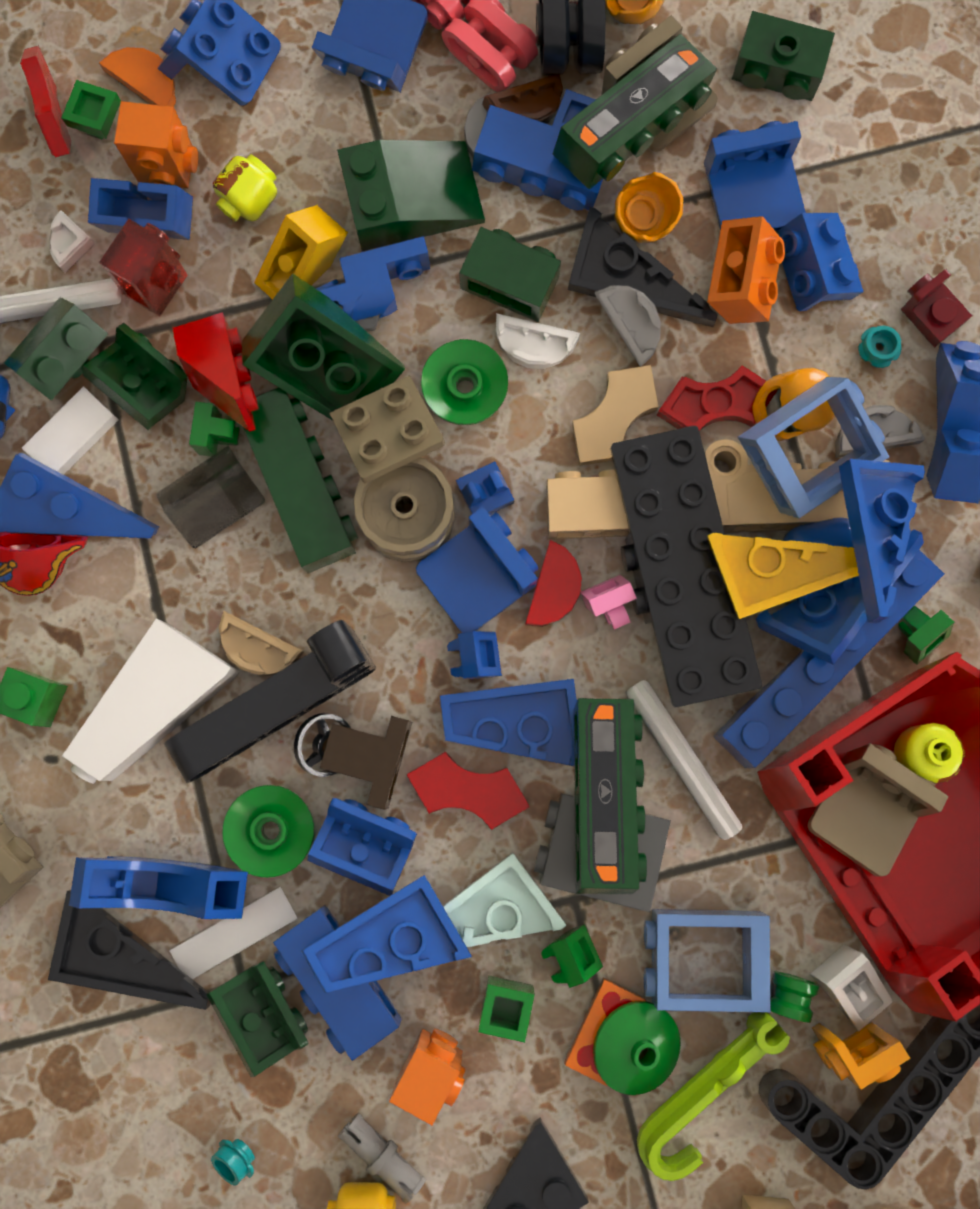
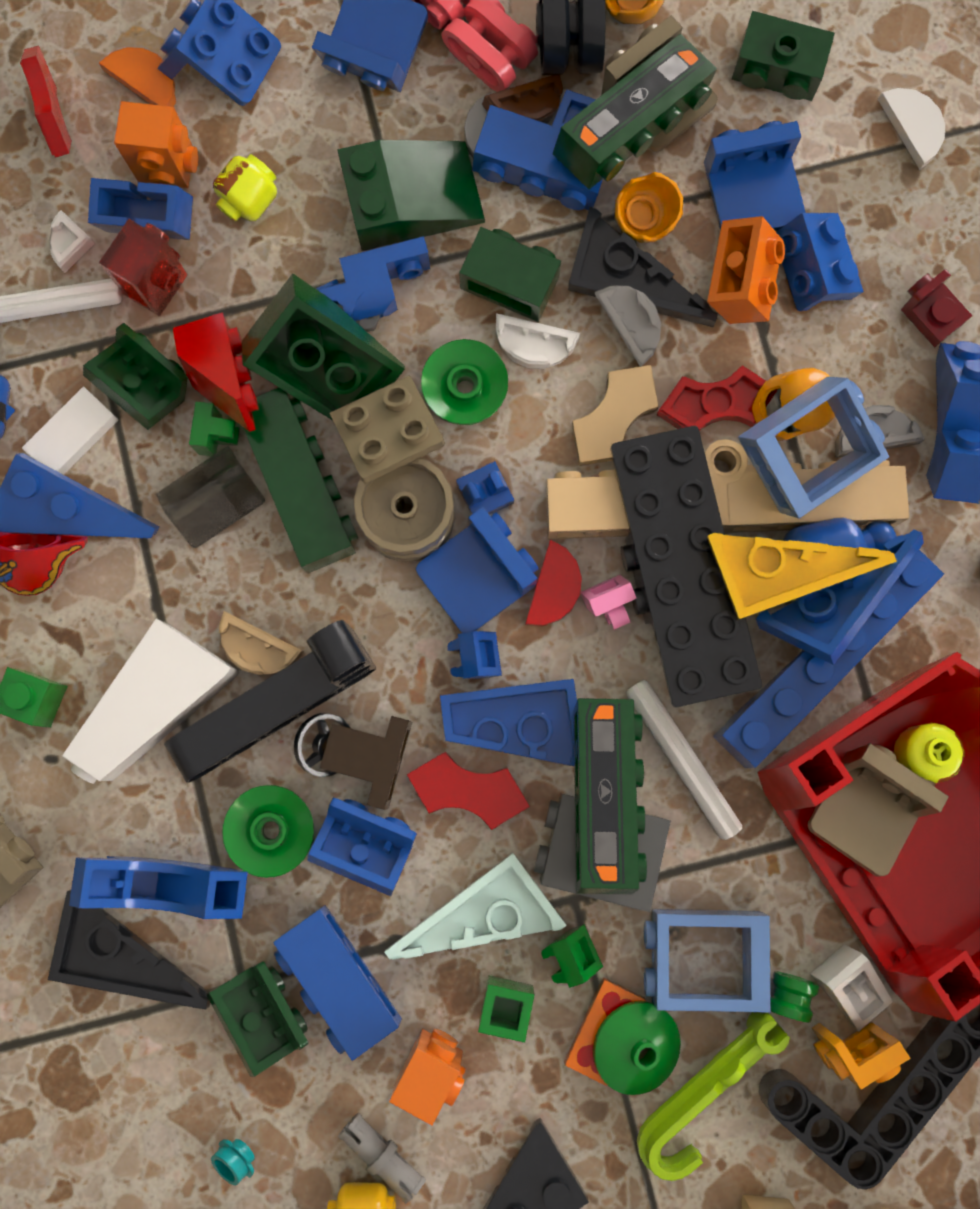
(56, 348): dark green brick -> none
(91, 109): green tile -> none
(234, 935): white sticker -> none
(302, 246): yellow slope -> none
(387, 940): blue wing -> none
(879, 518): blue wing -> none
(887, 338): teal plate -> none
(916, 122): none -> white tile
(924, 633): green tile -> none

